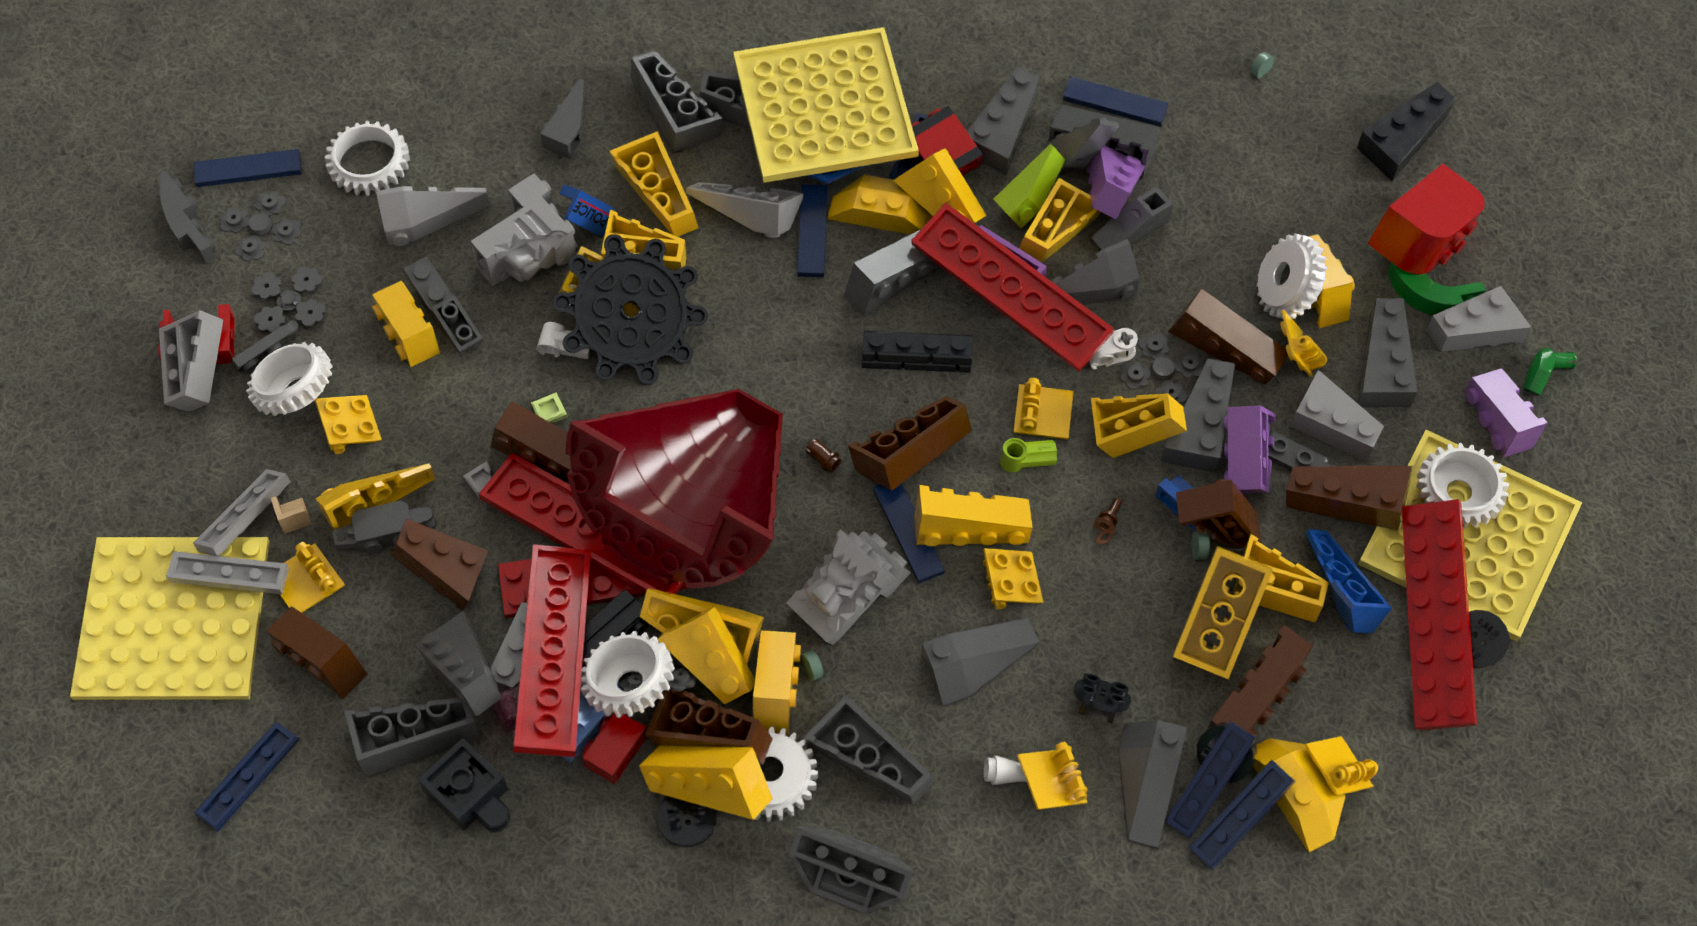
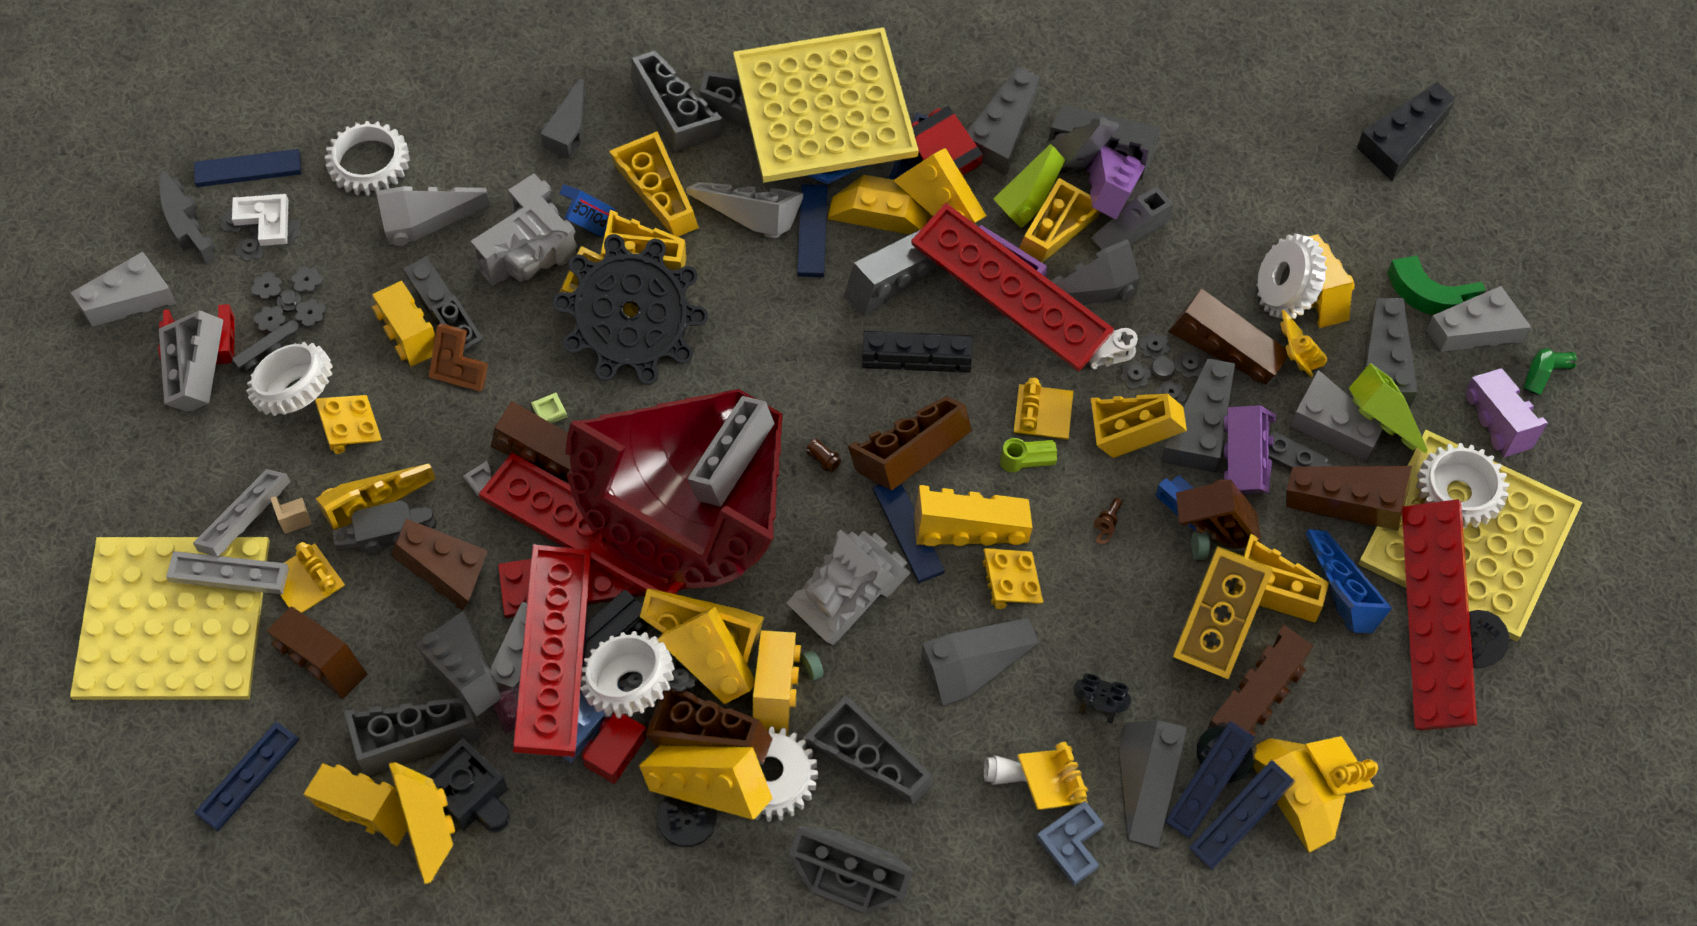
(123, 291): none -> light grey wedge
(268, 212): none -> white plate
(358, 801): none -> yellow wedge
(424, 818): none -> yellow wedge
(449, 363): none -> dark orange plate
(552, 341): white piece -> none
(731, 451): none -> light grey brick
(1065, 838): none -> sand blue plate
(1115, 101): dark blue tile -> none
(1262, 64): sand green tile -> none
(1382, 400): none -> lime slope
(1429, 222): red brick -> none

